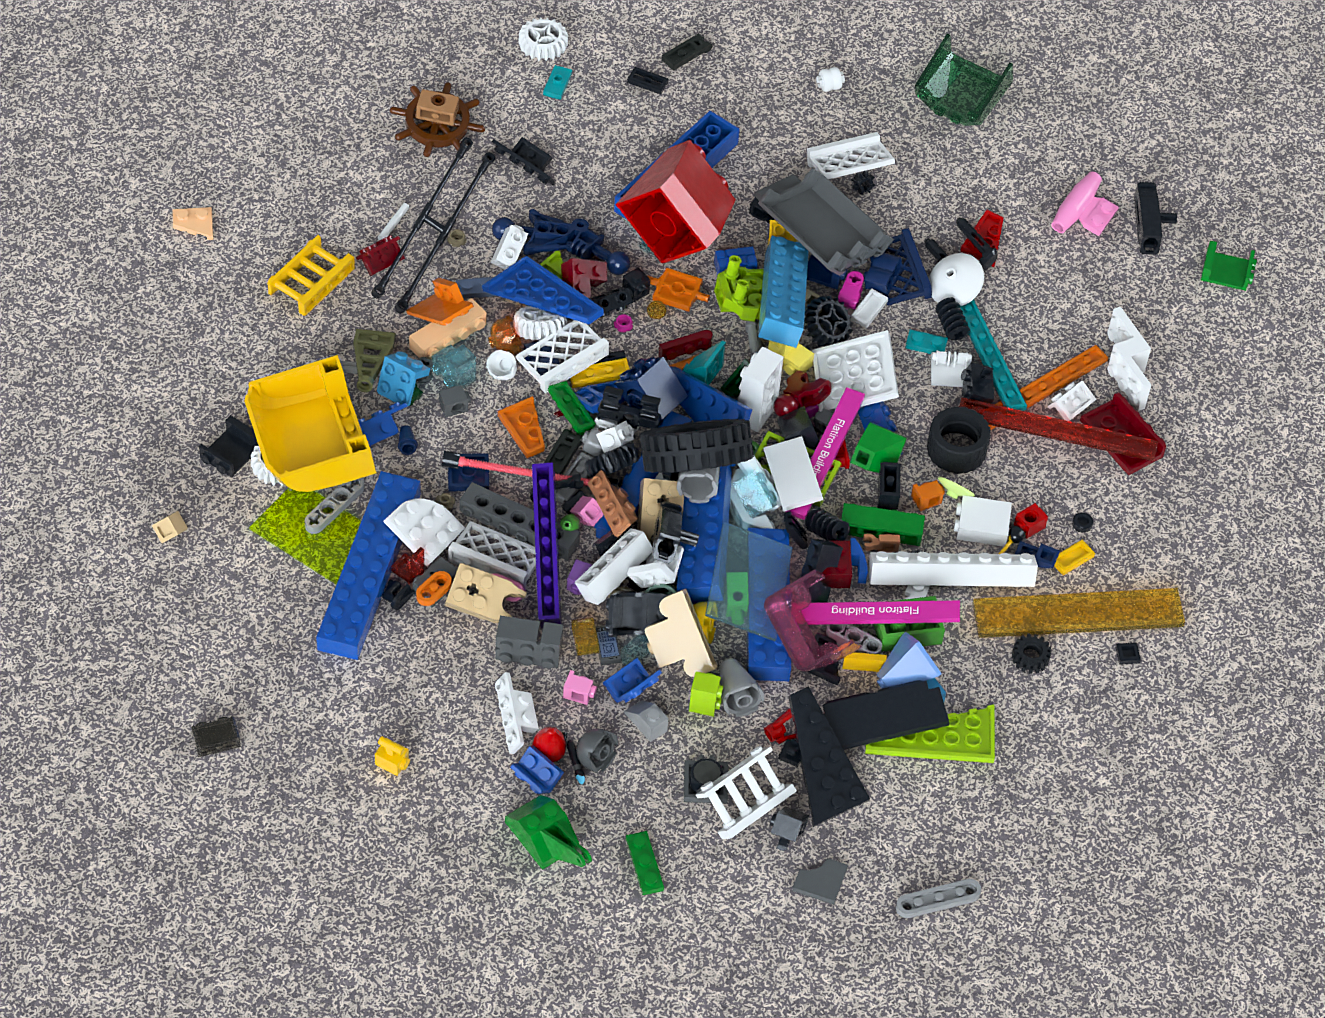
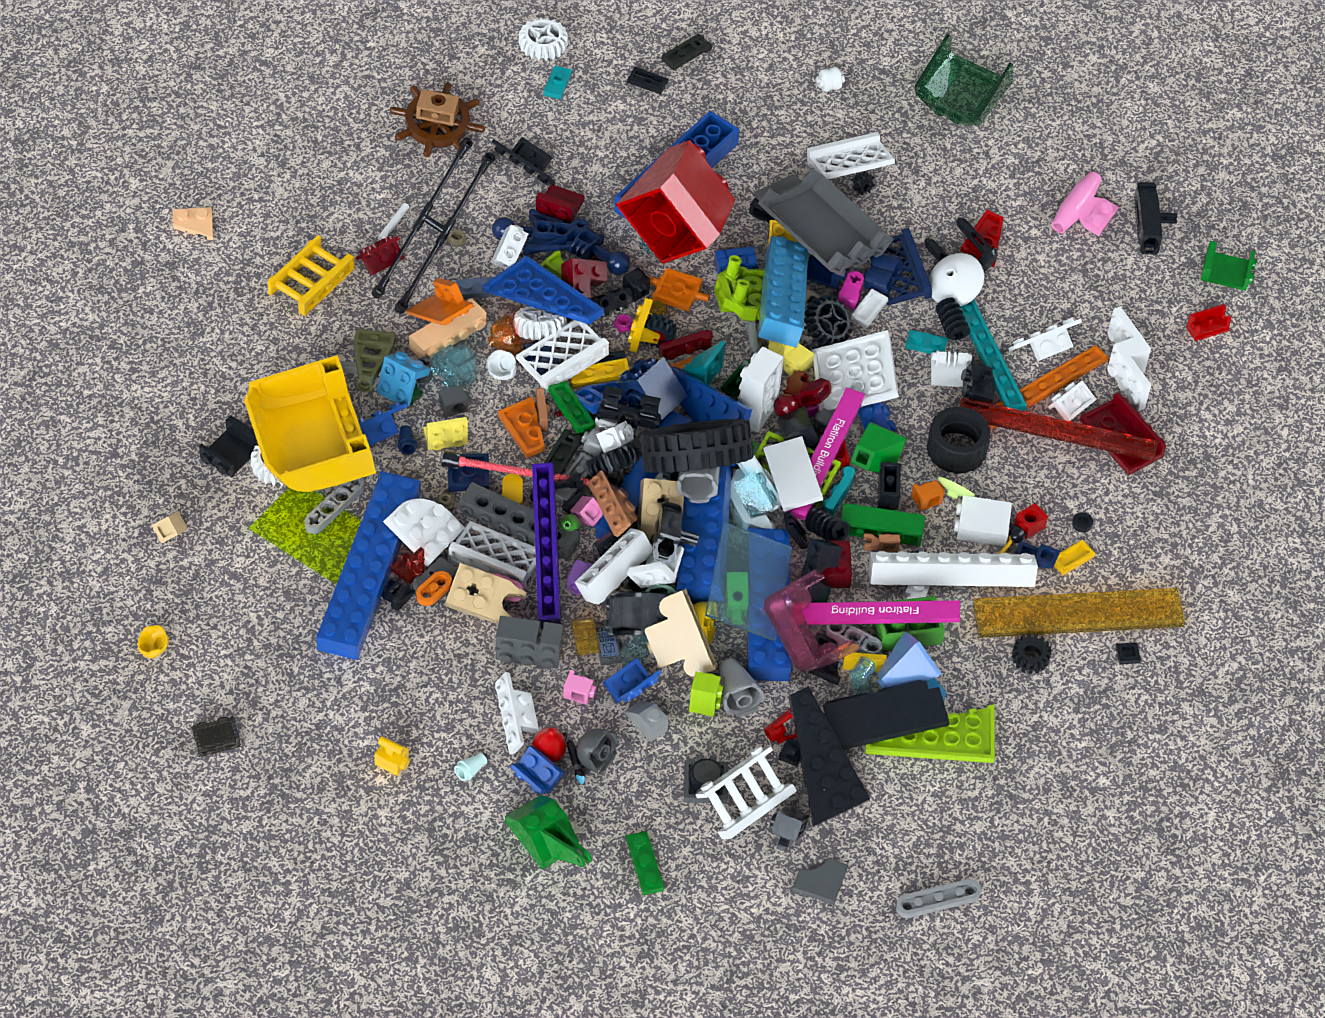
(152, 641): none -> yellow hair
(446, 433): none -> light yellow bracket
(469, 767): none -> light aqua cone
(513, 488): none -> yellow tile
(543, 409): none -> nougat plate
(559, 203): none -> dark red bracket
(650, 328): none -> plate
(840, 491): none -> teal plate
(858, 559): blue slope -> none
(861, 675): none -> clear light blue piece
(1048, 343): none -> white bracket
(1208, 322): none -> red hinge

